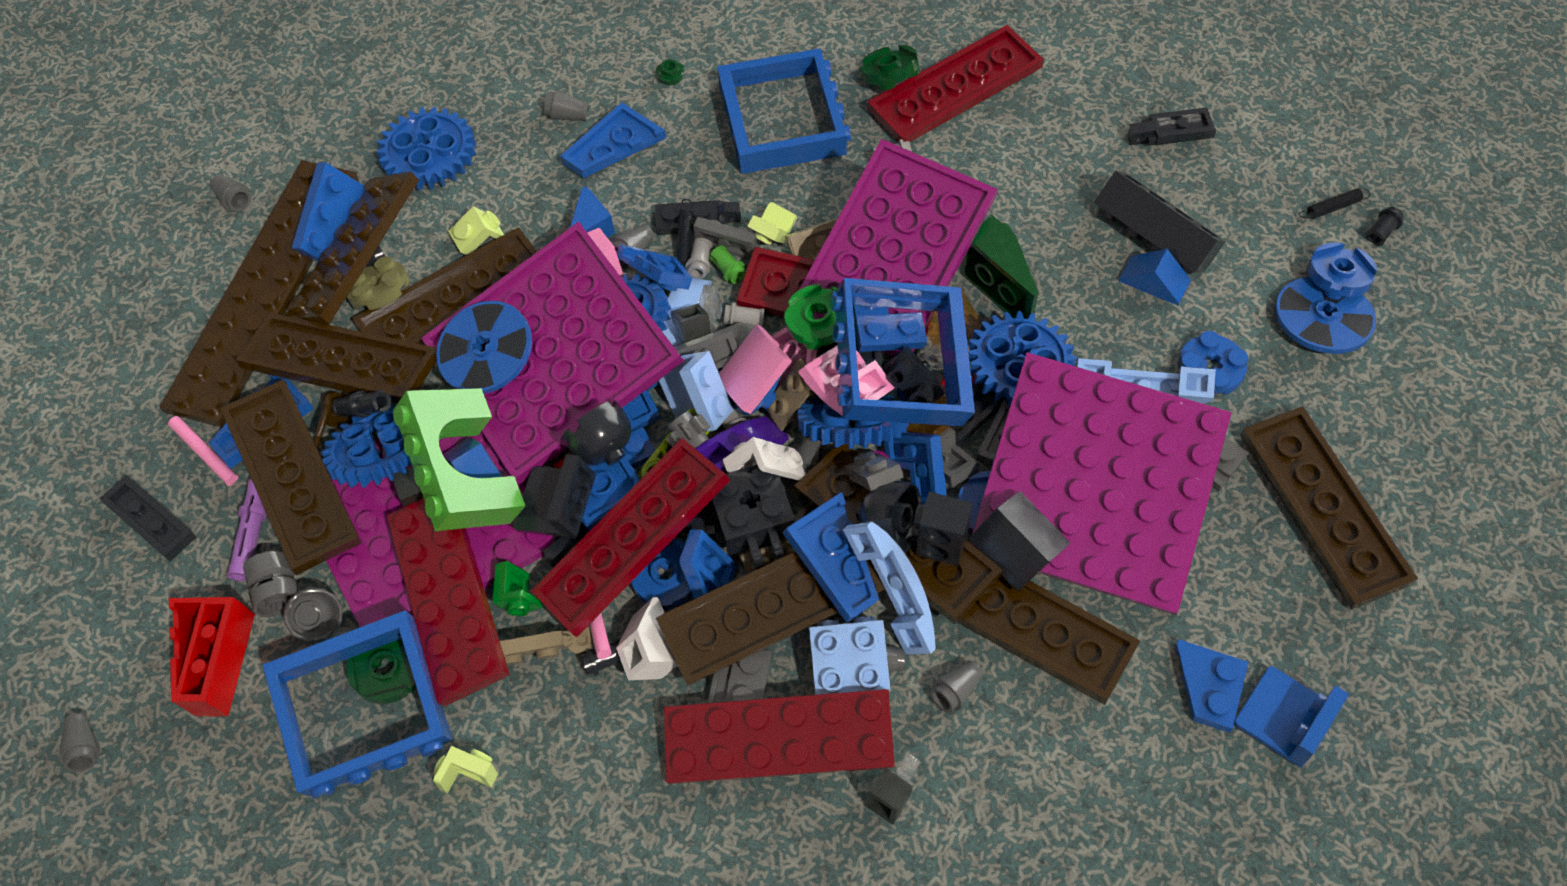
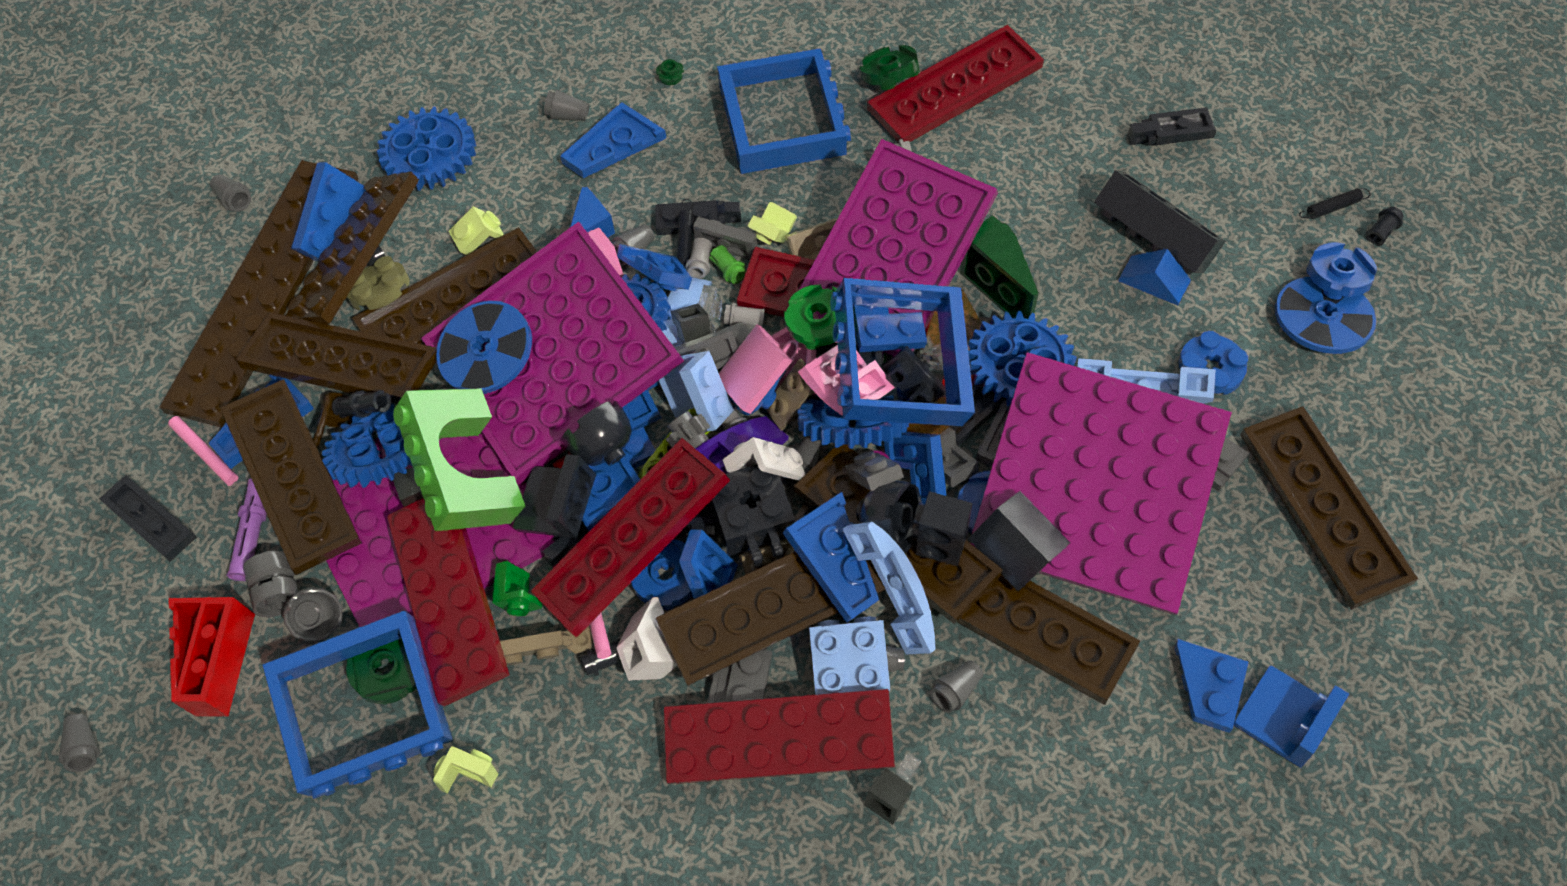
(471, 460): blue slope -> none

